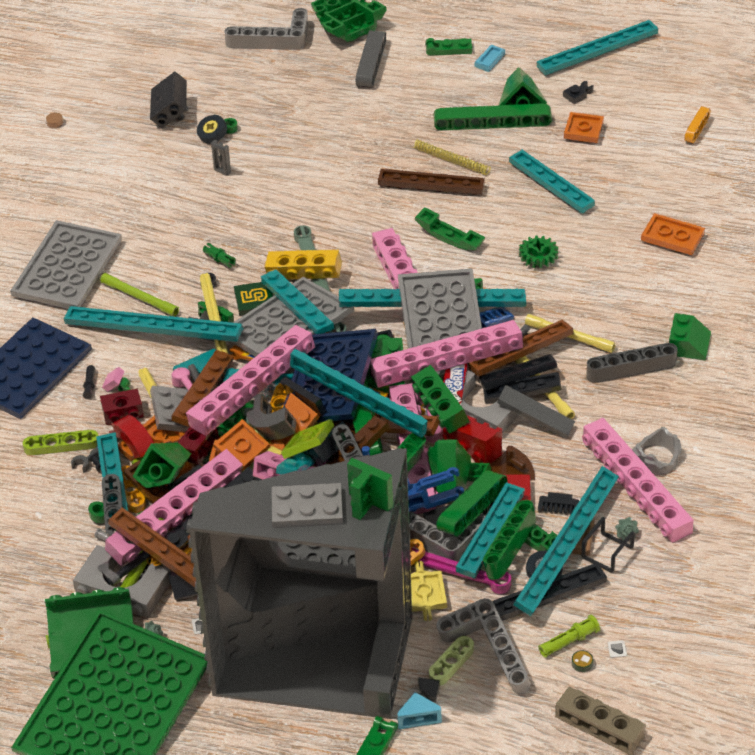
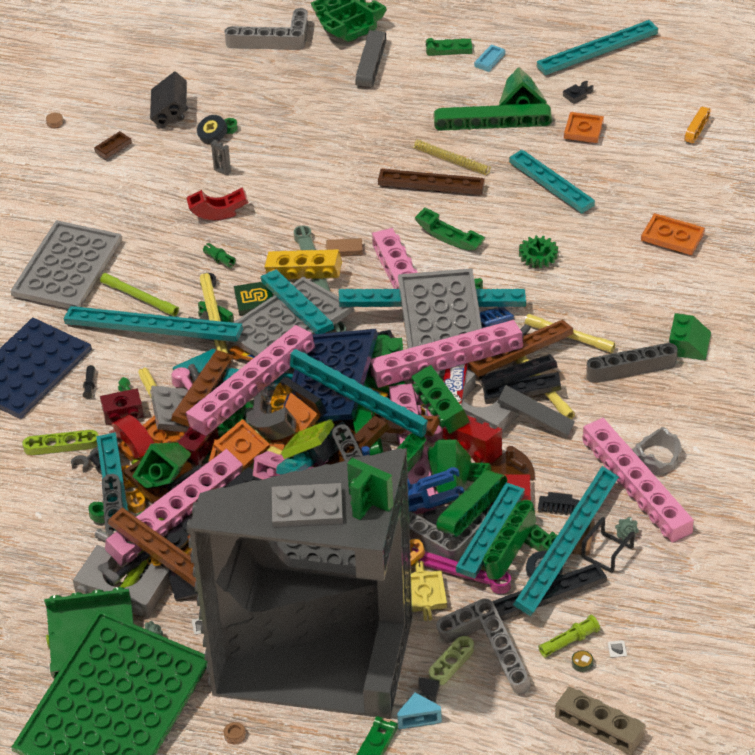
(112, 145): none -> reddish brown plate
(113, 379): bright pink tile -> none
(216, 208): none -> red arch
(234, 733): none -> medium nougat tile
(346, 247): none -> medium nougat tile

